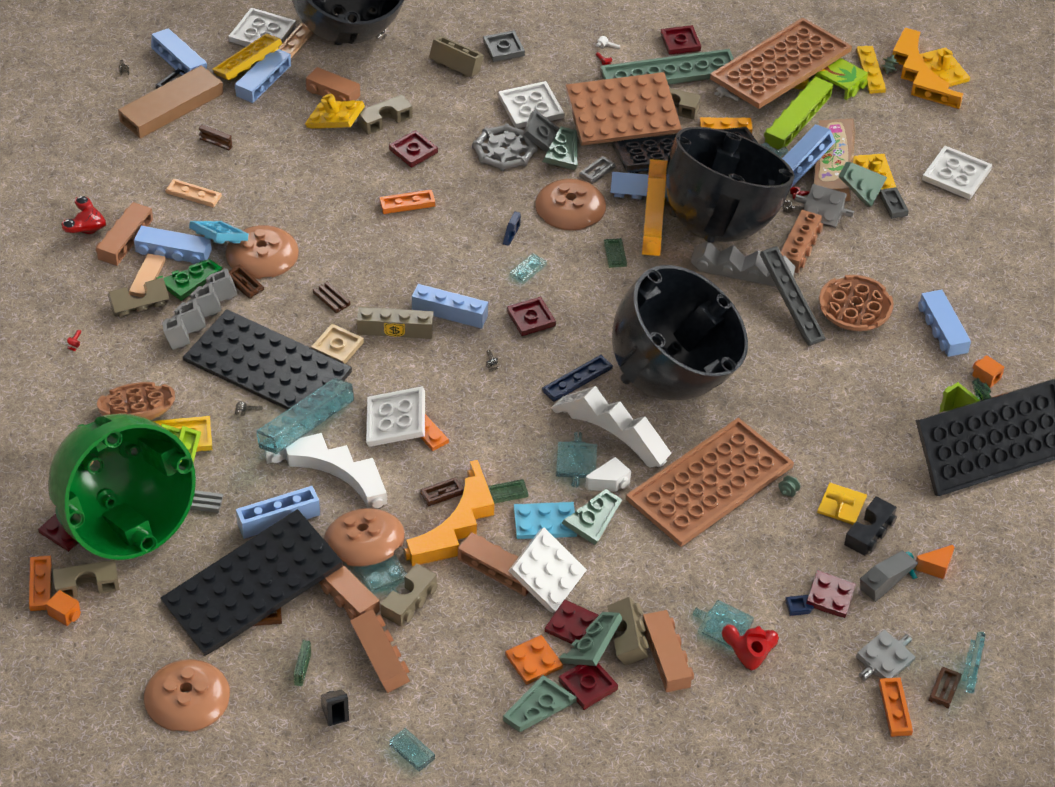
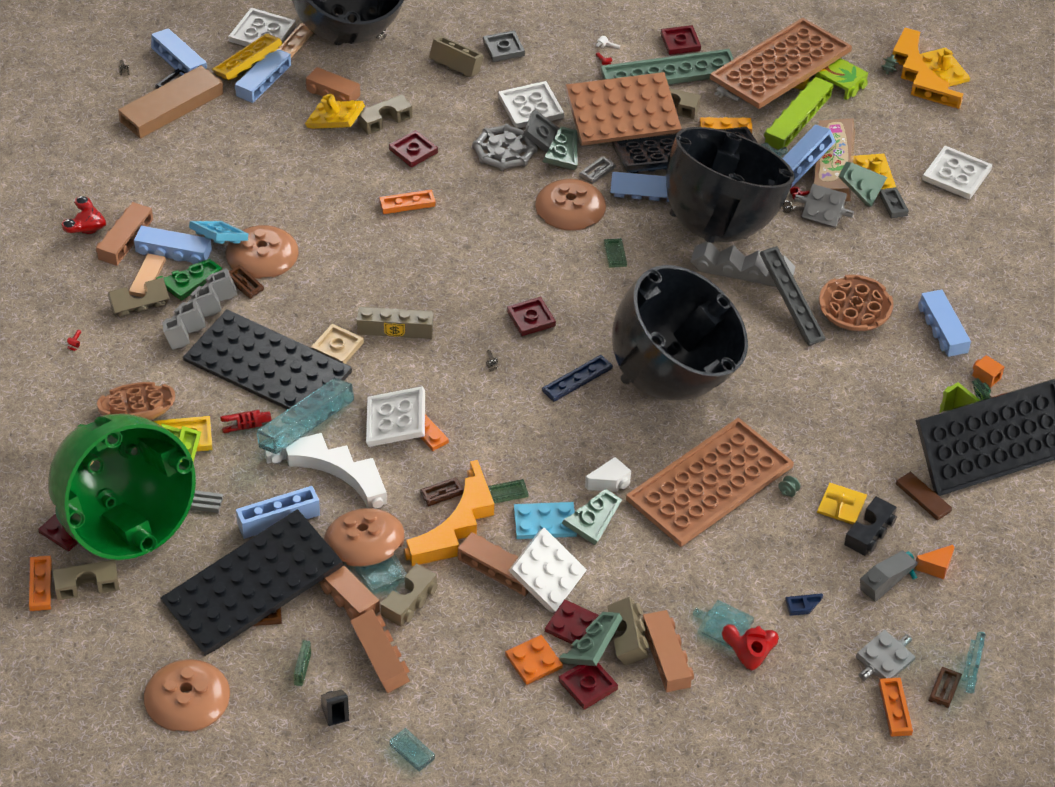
(63, 608): orange brick -> none
(193, 193): light nougat tile -> none
(215, 137): reddish brown tile -> none
(243, 407): clear smoke hand -> none
(245, 420): none -> red hinge
(327, 289): reddish brown tile -> none
(450, 305): light blue brick -> none
(512, 228): dark blue tile -> none
(528, 268): clear light blue plate -> none
(537, 704): sand green wing -> none
(576, 459): clear light blue plate -> none
(637, 433): white arch -> none
(654, 208): light orange arch -> none
(801, 238): nougat brick -> none
(831, 594): plate -> none
(870, 64): yellow plate -> none
(923, 496): none -> reddish brown tile

